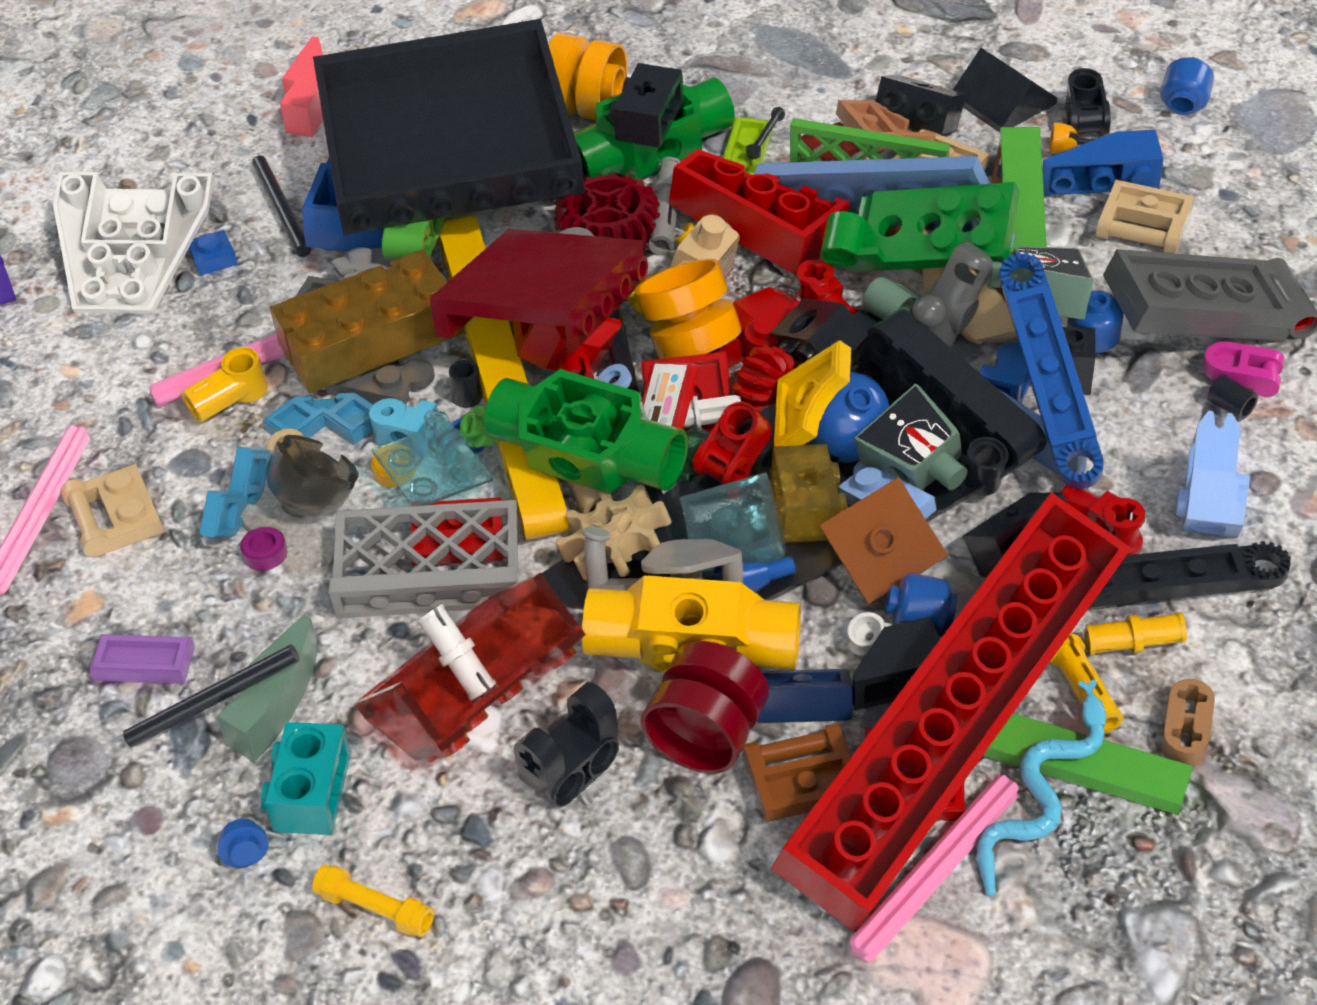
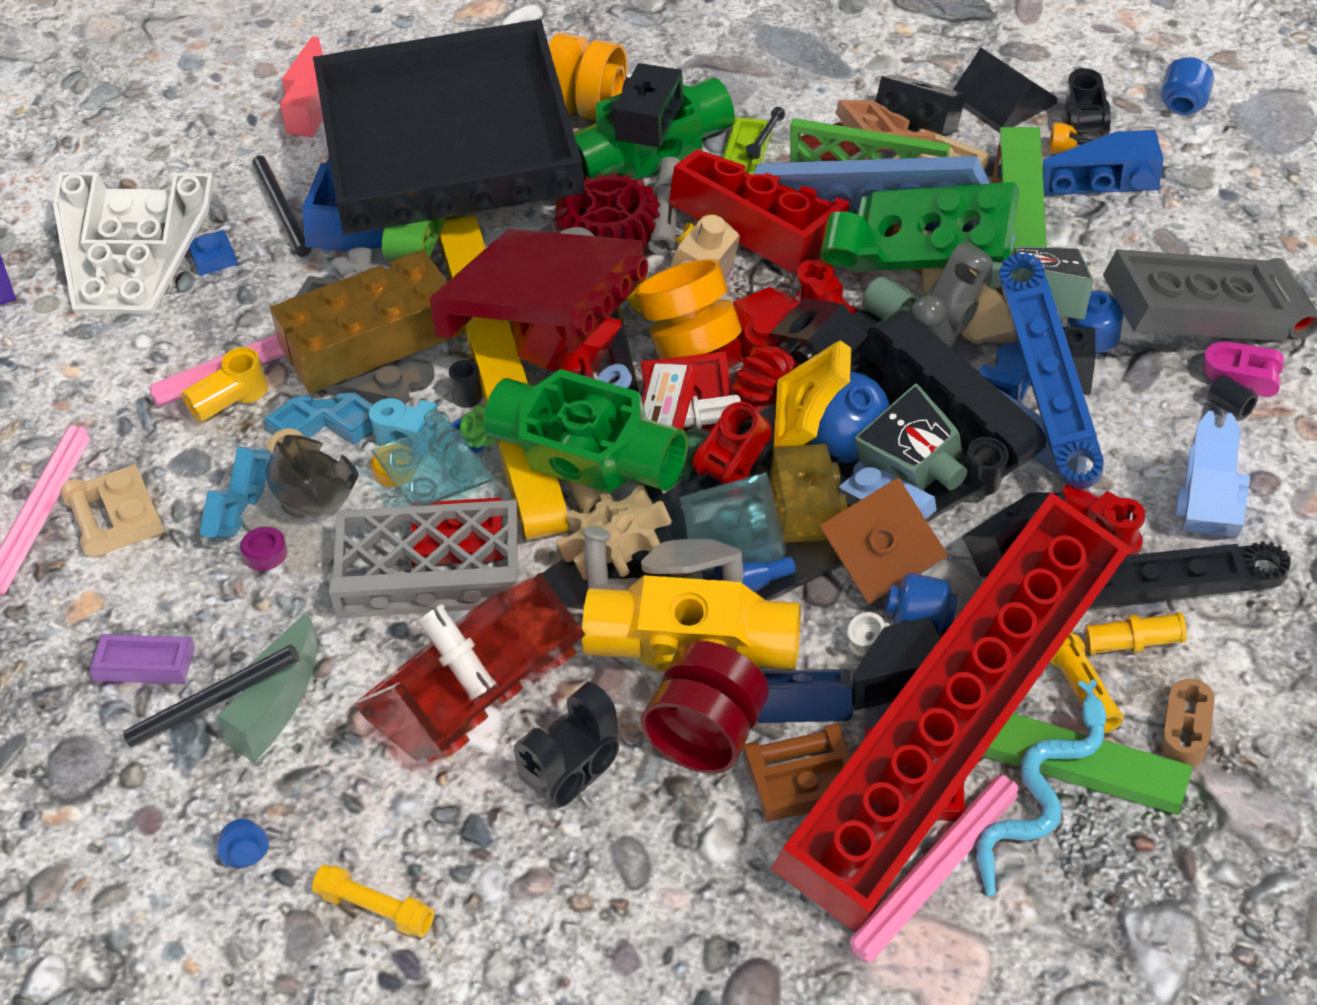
(306, 778): teal brick -> none
(1146, 207): tan plate -> none

